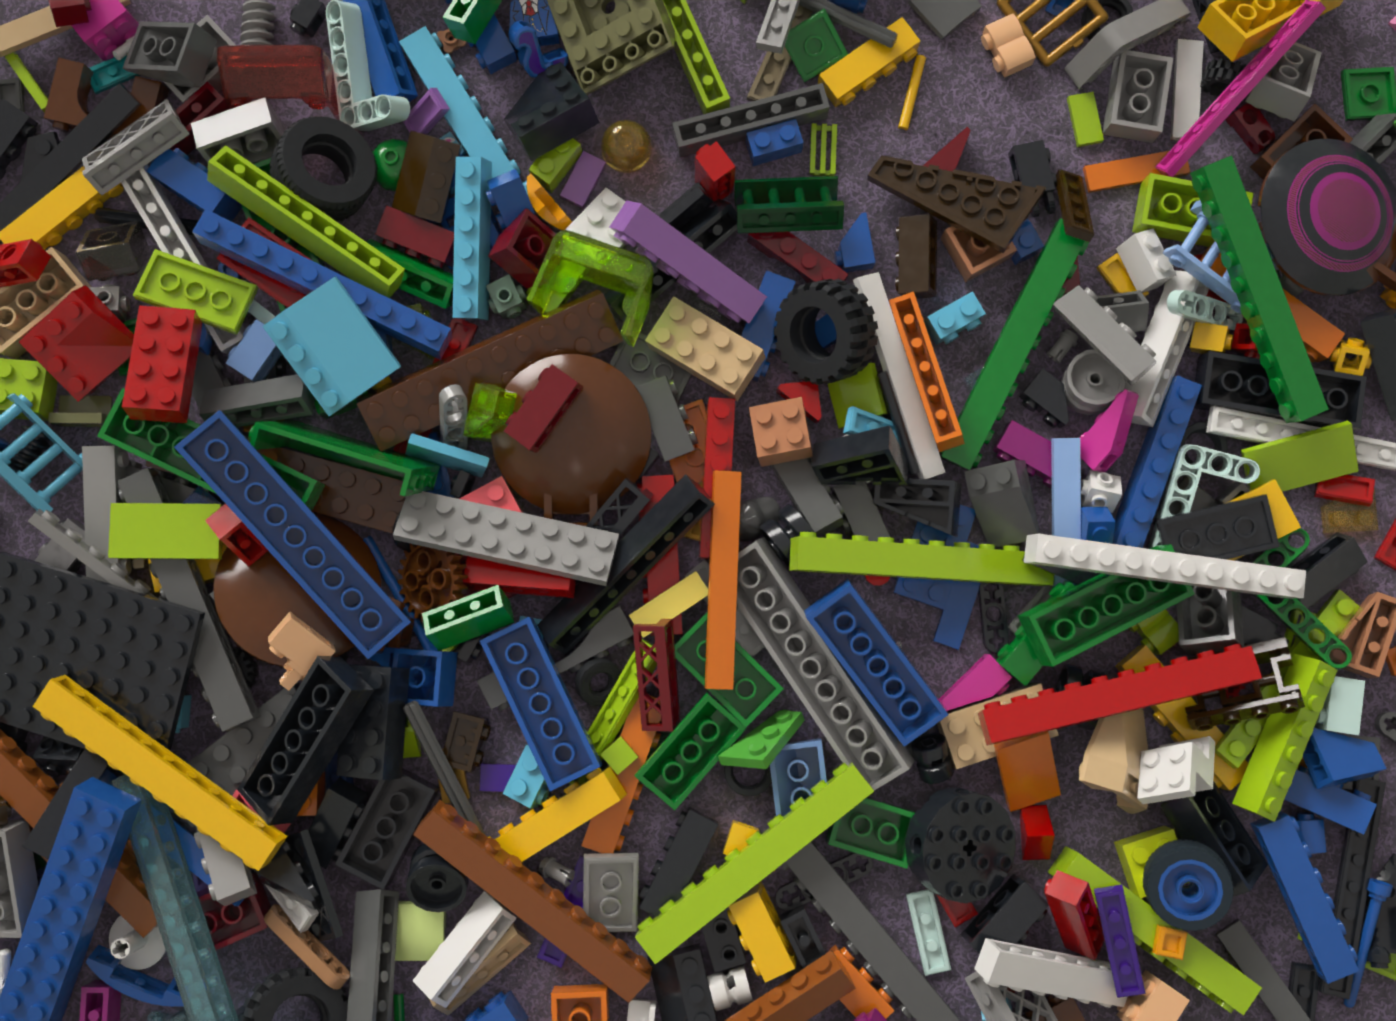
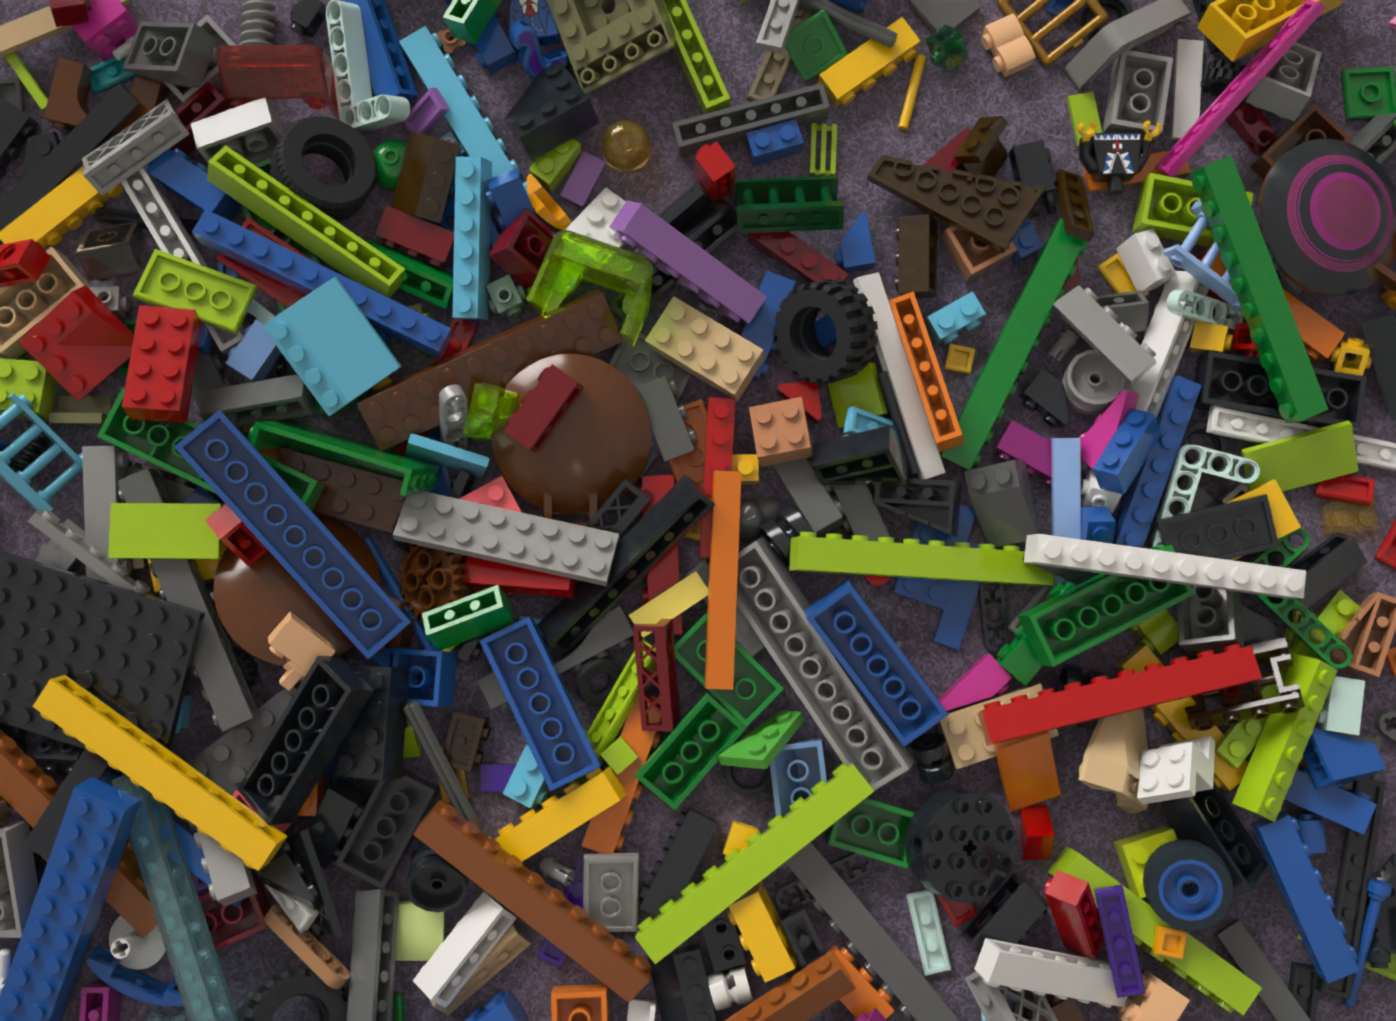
(748, 466): none -> yellow brick
(947, 48): none -> clear green brick
(959, 359): none -> yellow tile
(982, 149): none -> dark brown bracket
(1115, 156): none -> black torso
(1127, 451): none -> blue brick

